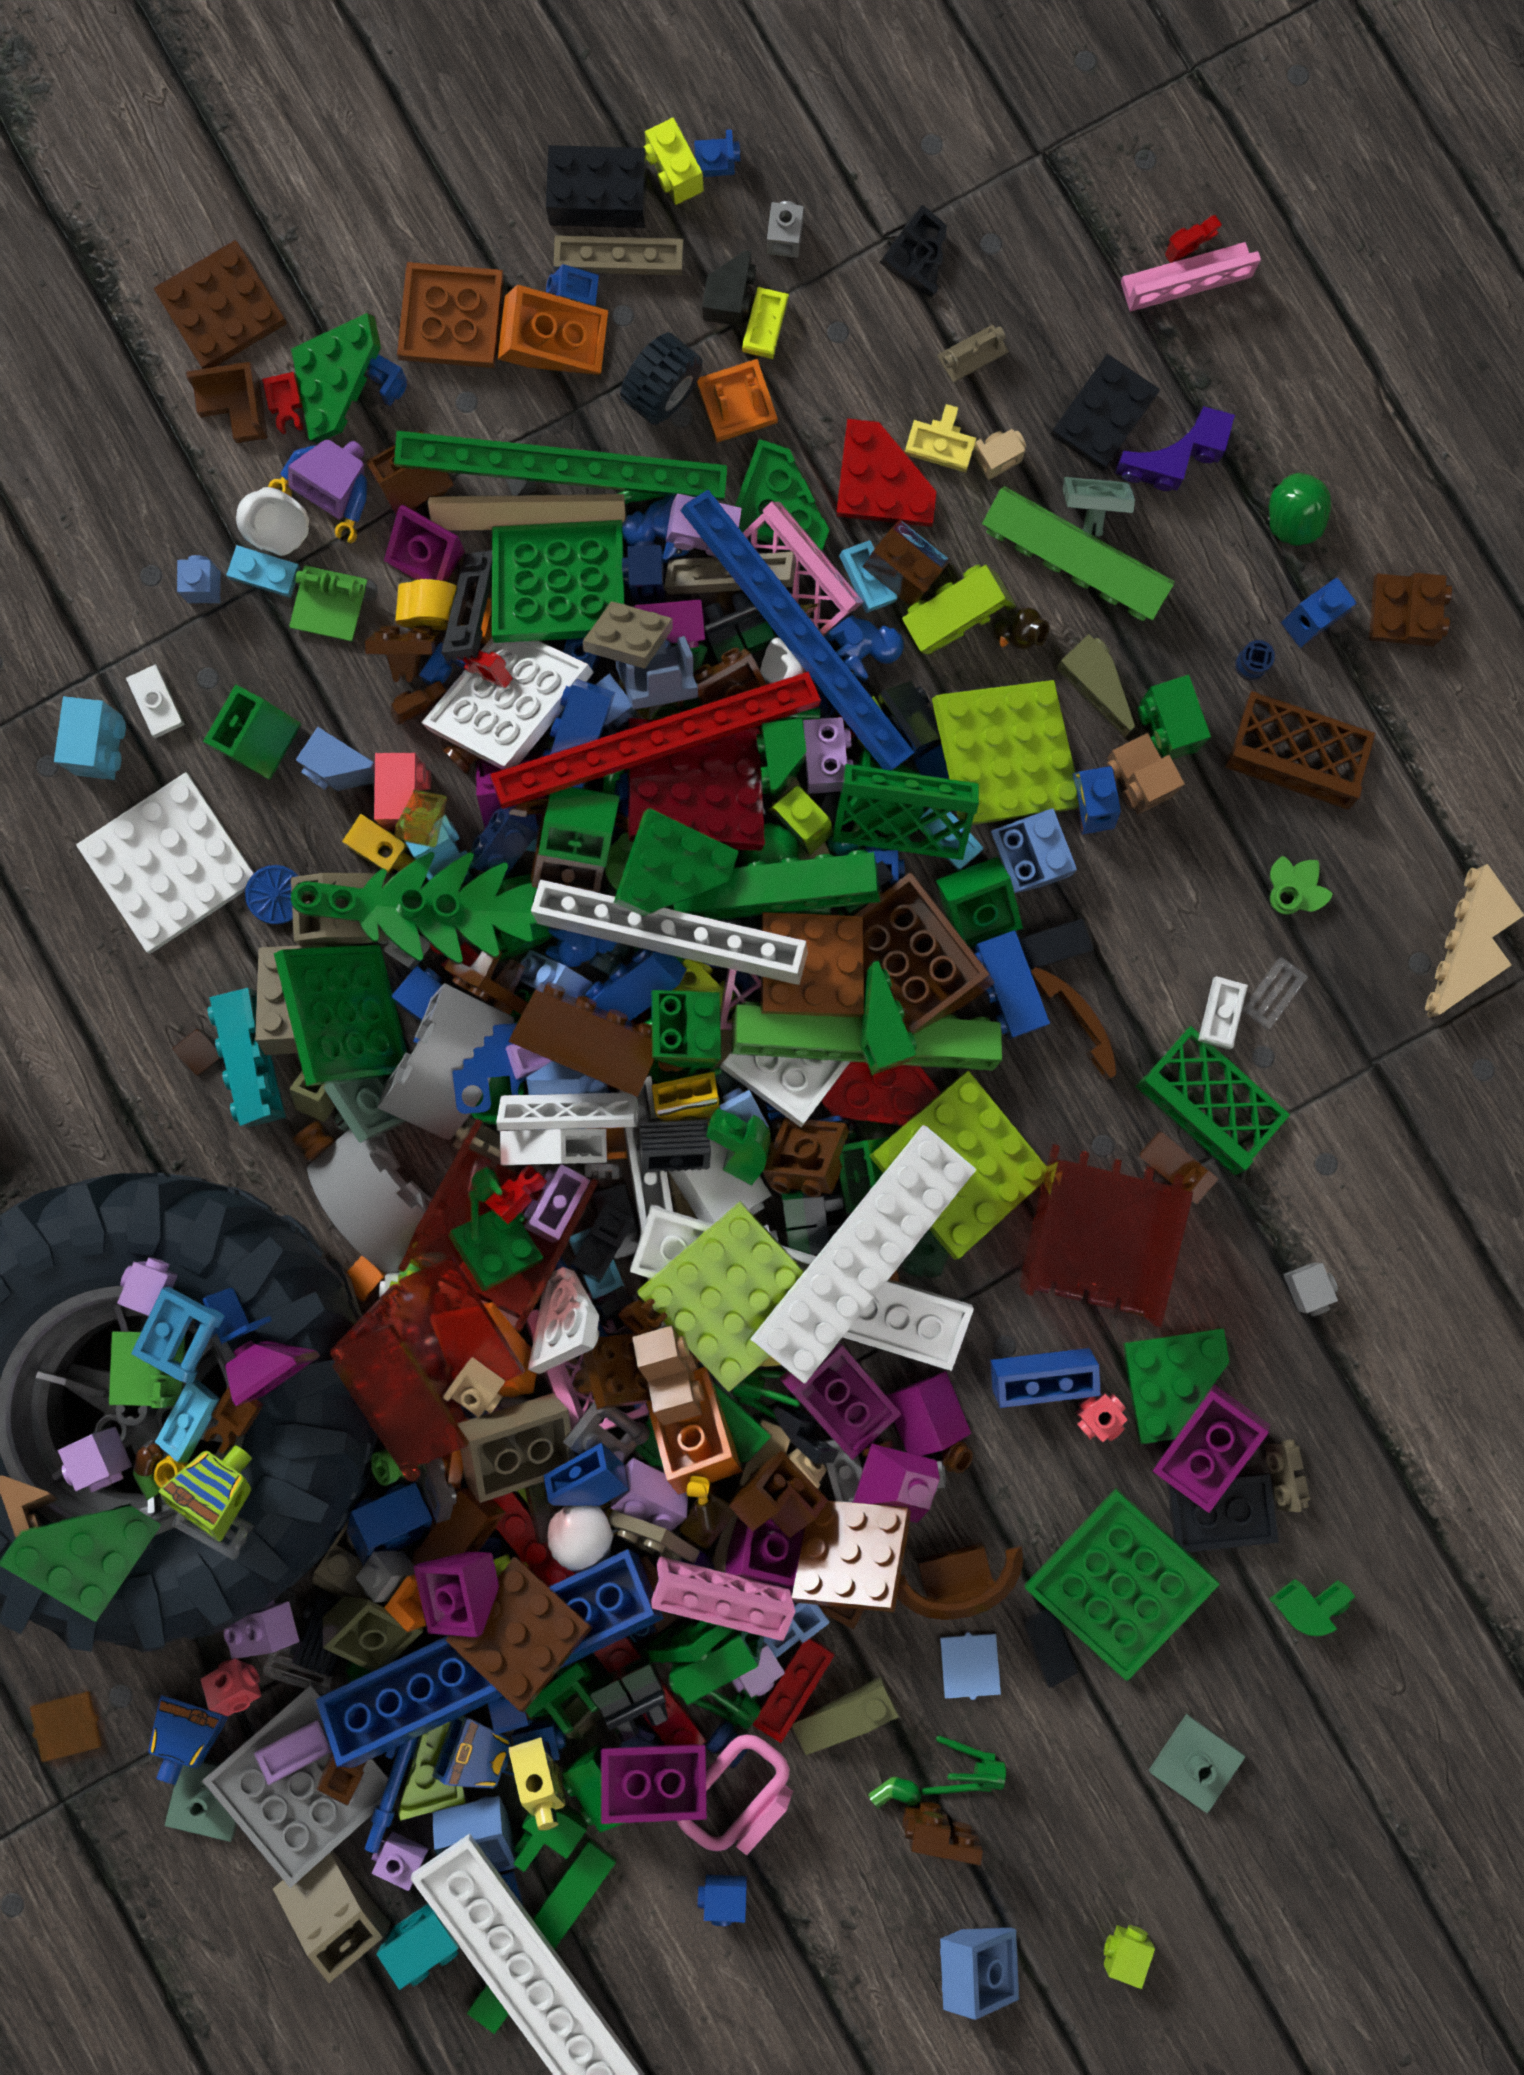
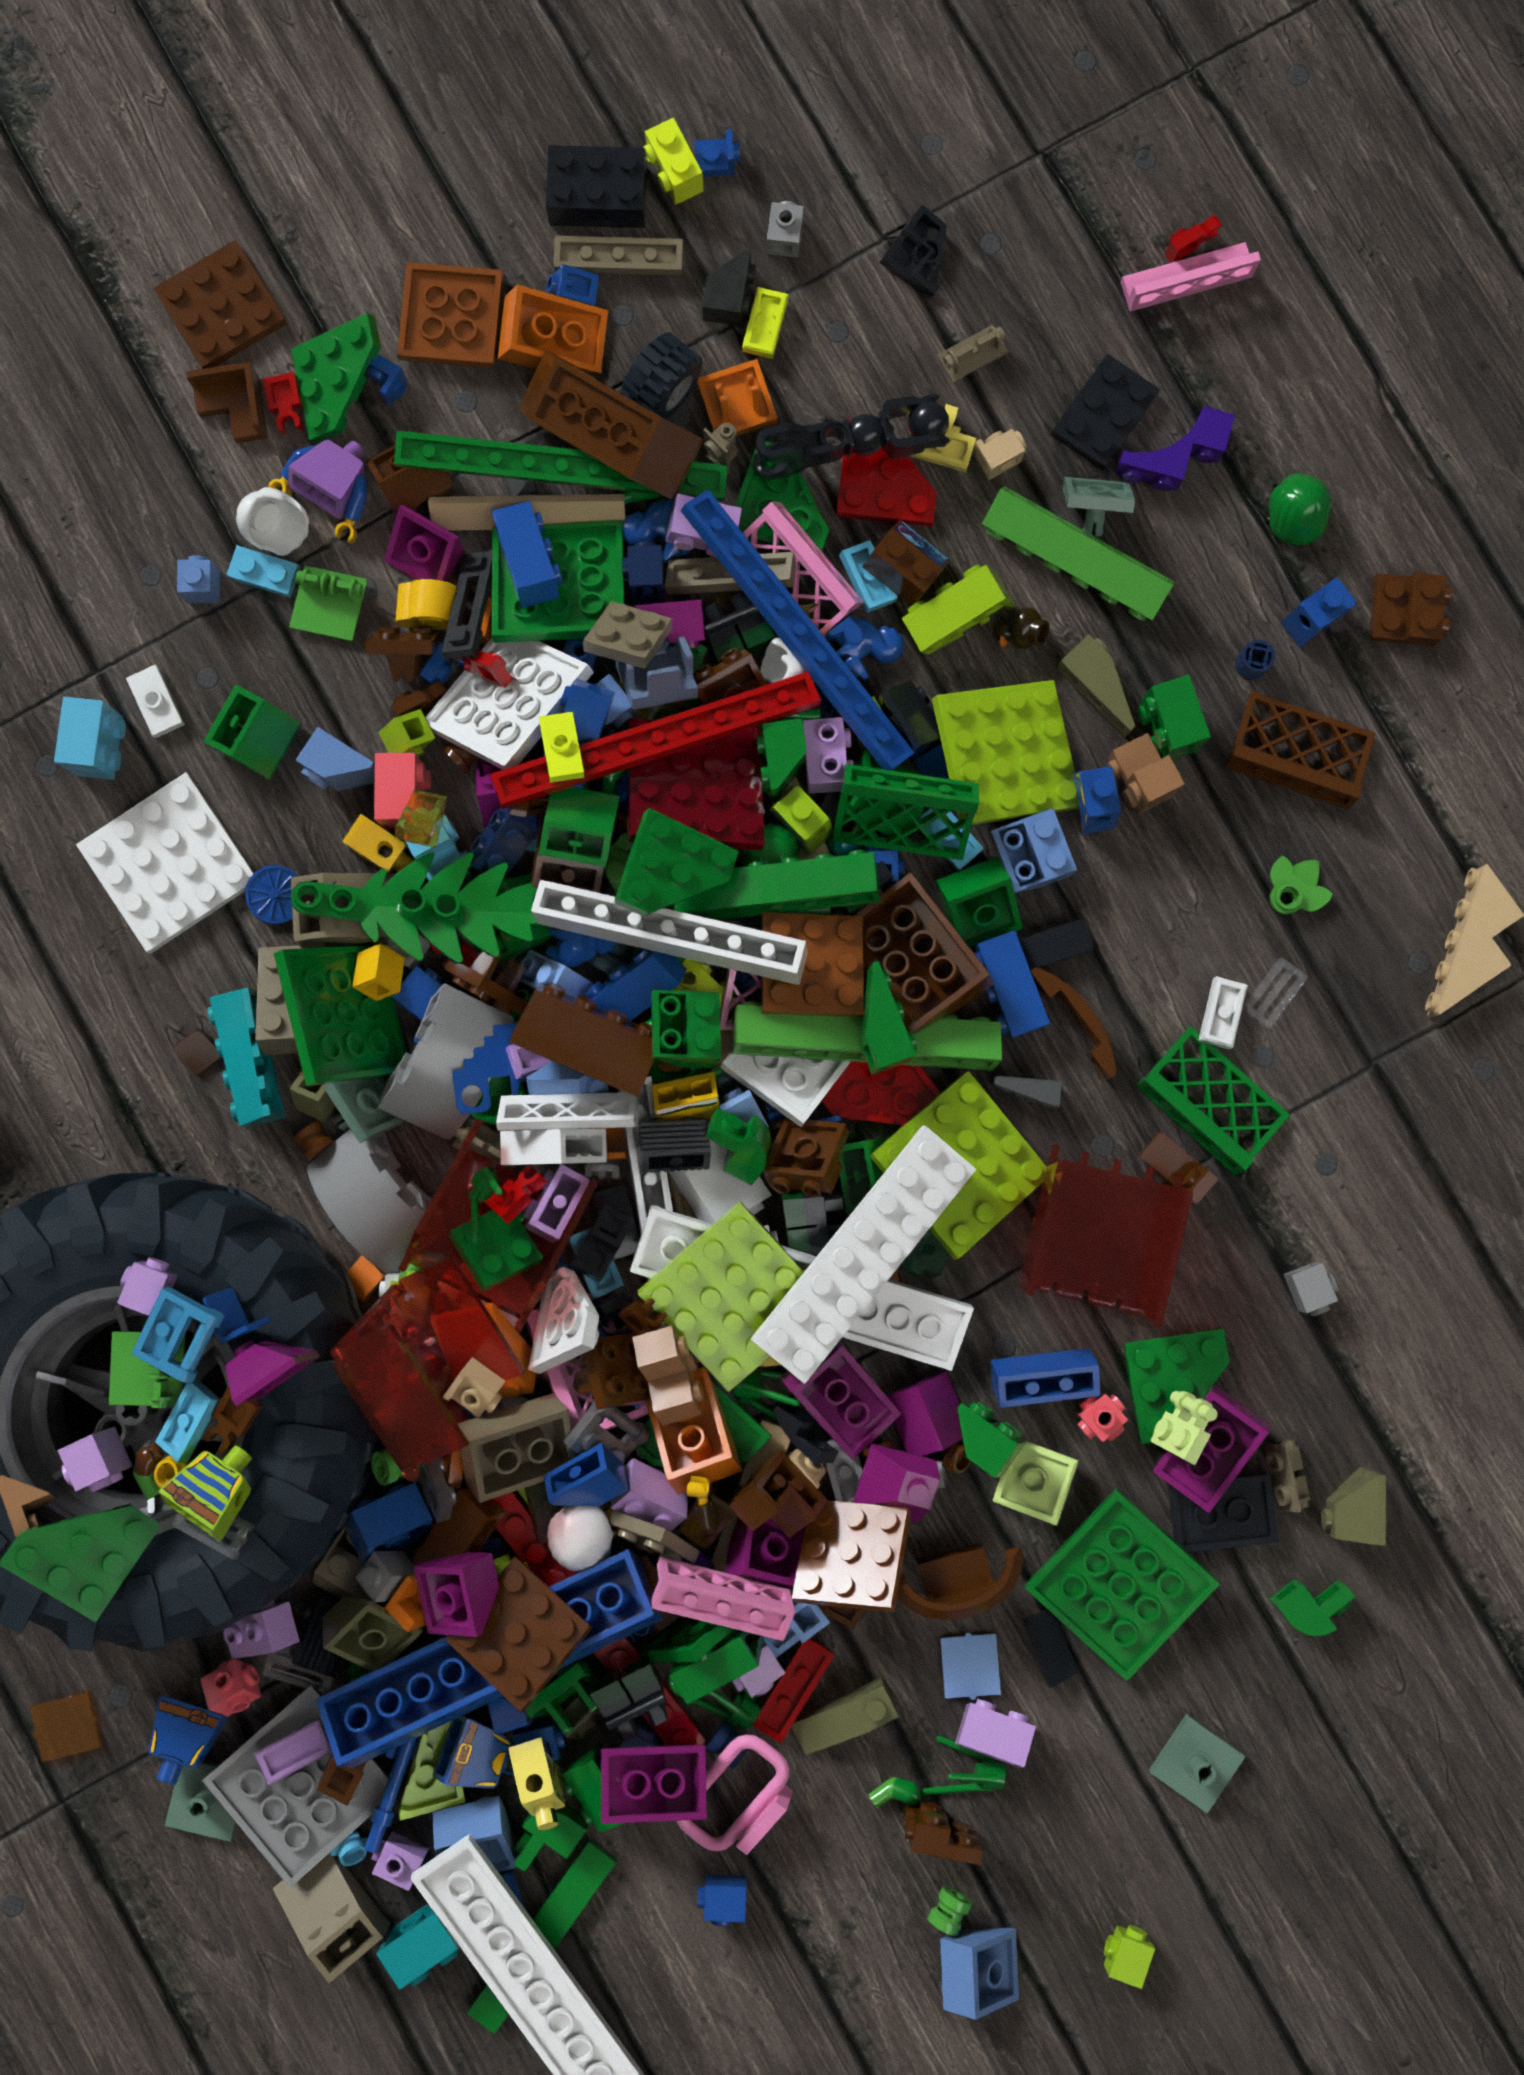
(351, 1849): none -> medium azure plate
(378, 972): none -> yellow brick
(407, 734): none -> lime brick
(527, 553): none -> blue brick
(561, 747): none -> neon yellow plate
(609, 426): none -> reddish brown slope
(721, 445): none -> dark tan hinge
(864, 435): none -> black piece
(950, 1910): none -> bright green wheel
(987, 1441): none -> green slope
(996, 1734): none -> lavender brick
(1035, 1090): none -> dark grey slope
(1037, 1483): none -> yellowish green plate
(1184, 1429): none -> yellowish green plate
(1358, 1509): none -> olive slope

